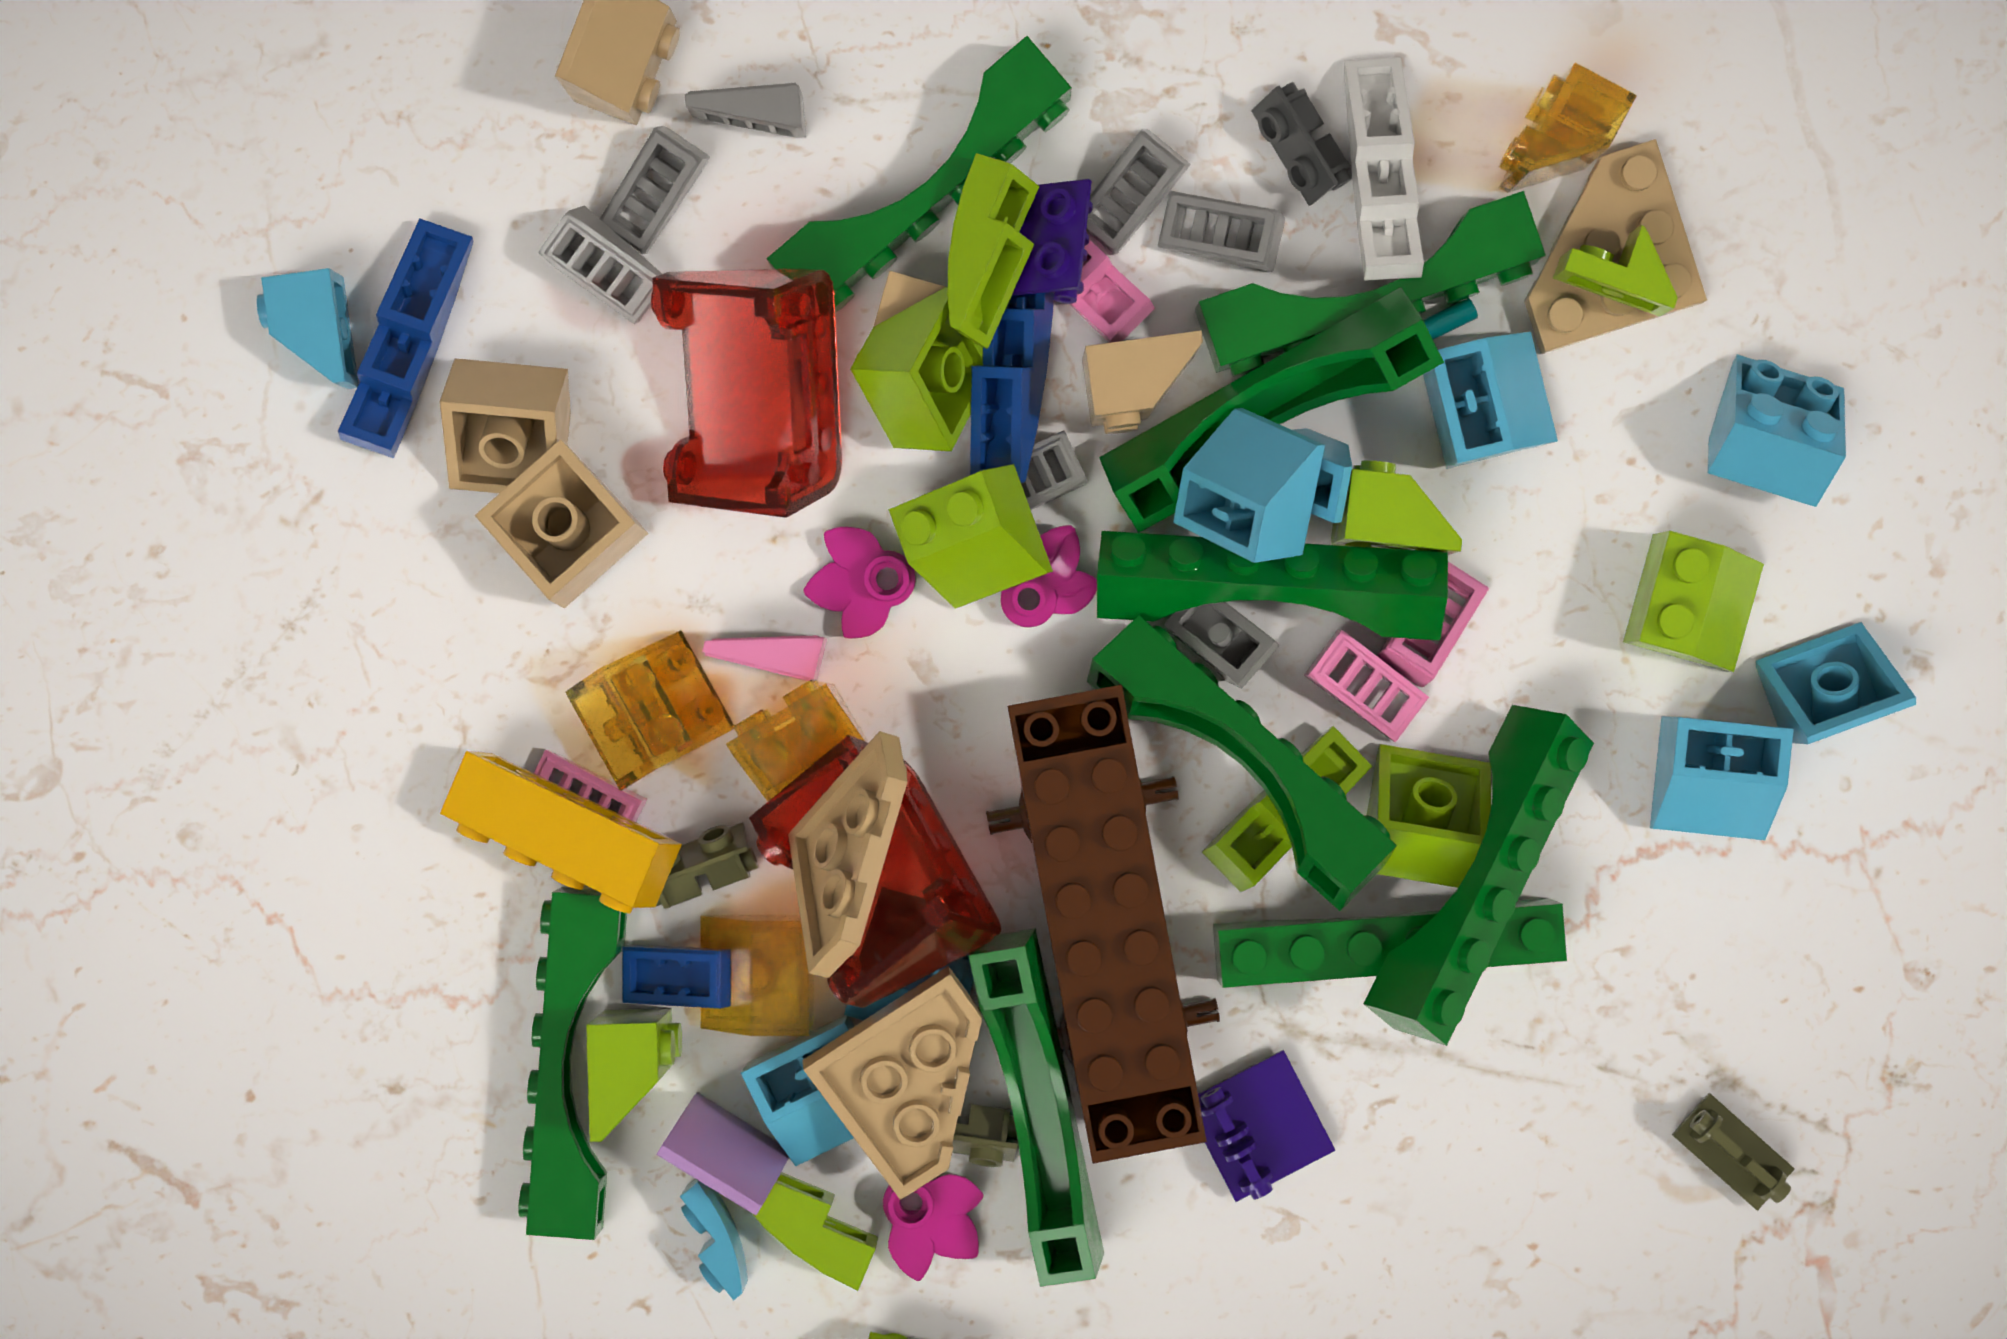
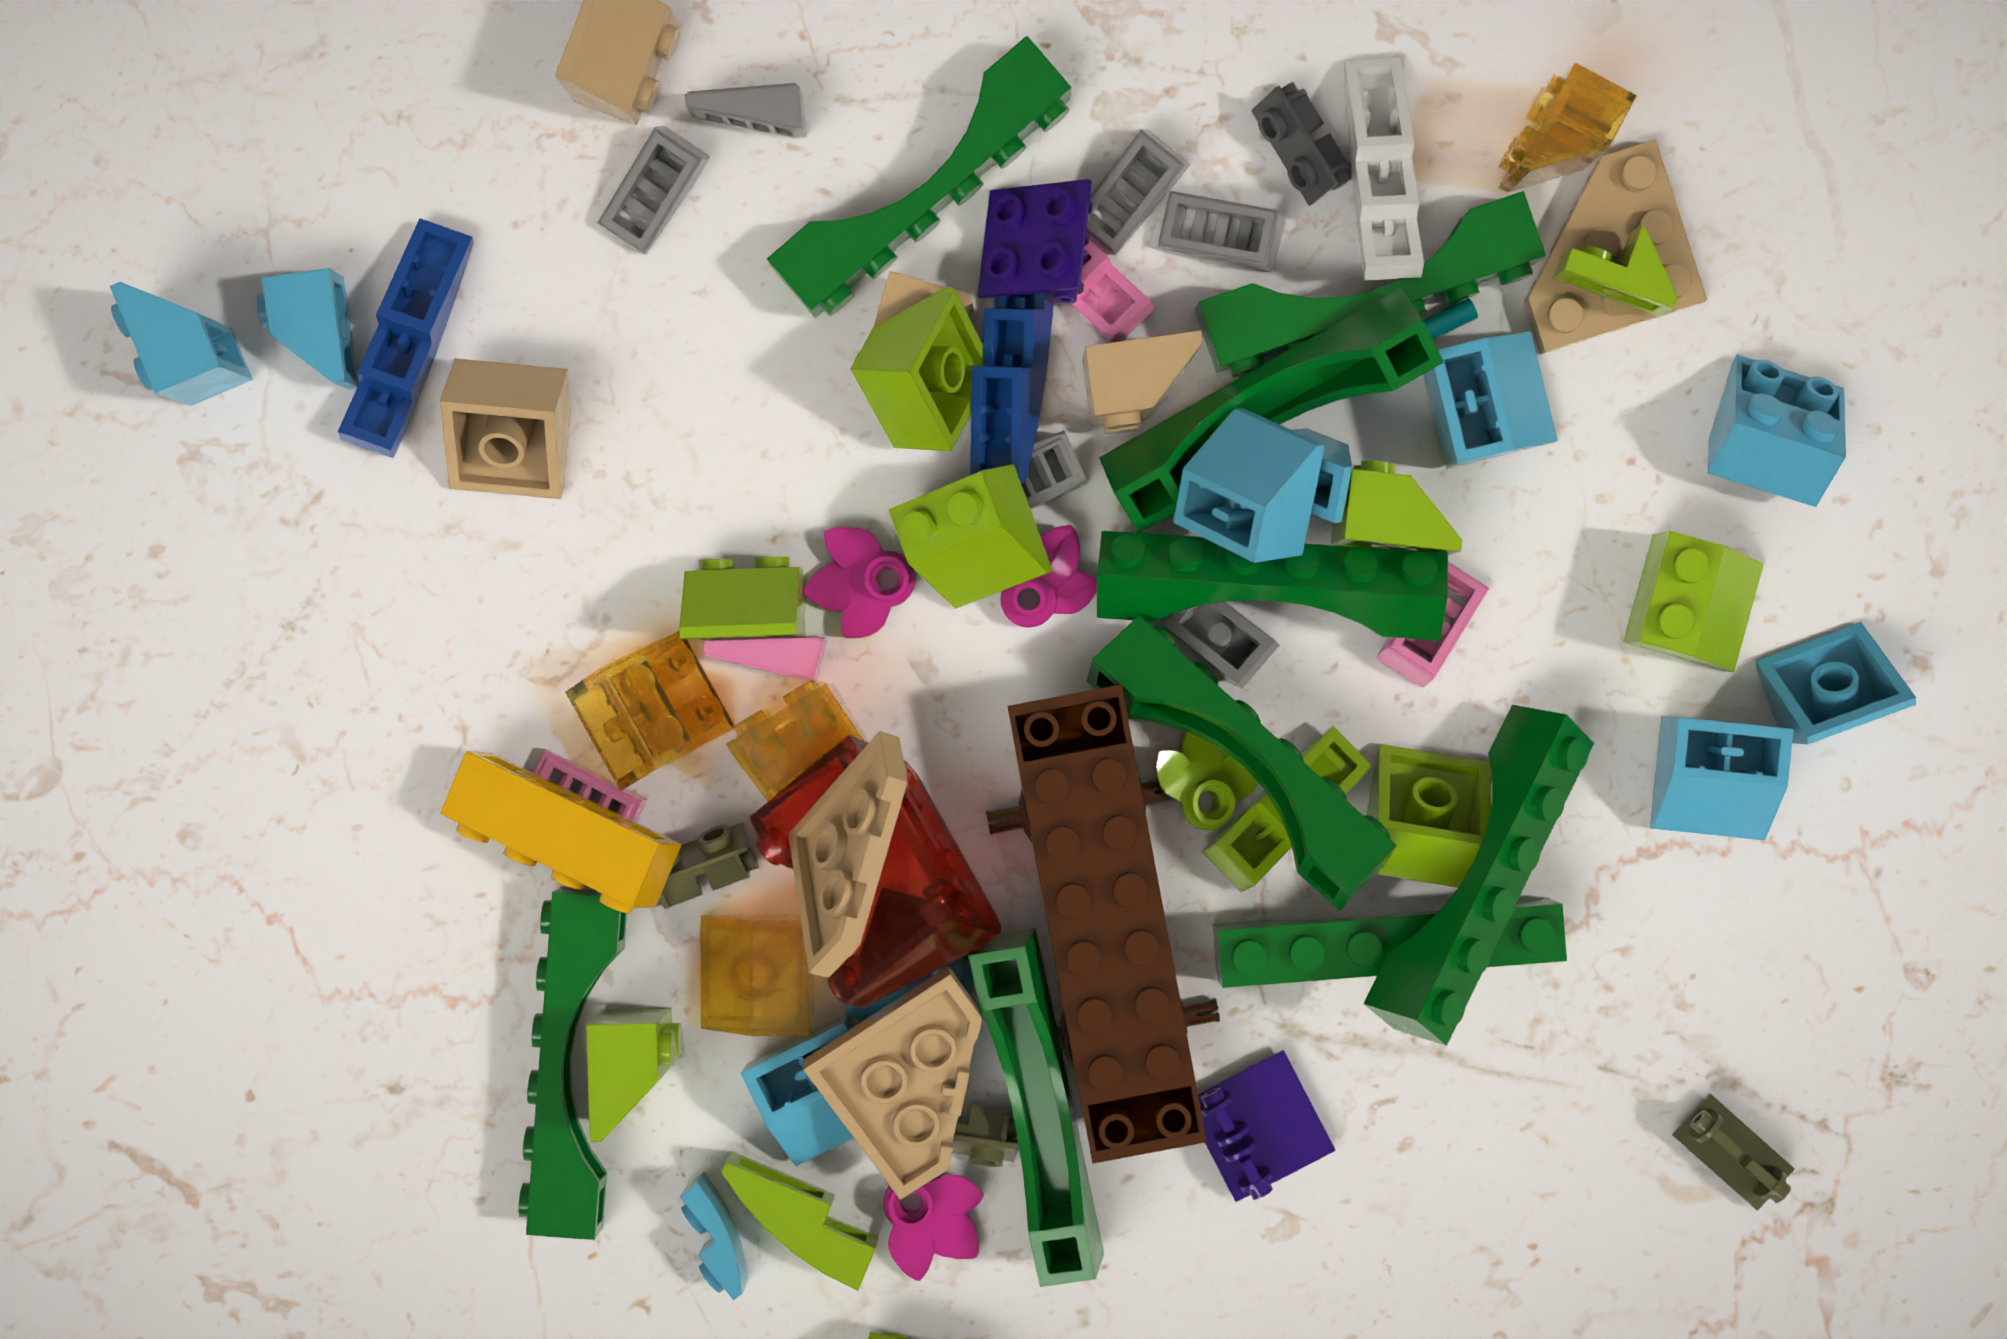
(177, 348): none -> medium azure slope
(561, 524): tan slope -> none
(575, 265): light grey slope -> none
(676, 976): blue plate -> none
(724, 1153): lavender slope -> none
(743, 601): none -> lime slope
(755, 388): clear red windscreen -> none
(987, 246): lime slope -> none
(1201, 769): none -> lime plate
(1330, 657): bright pink slope -> none

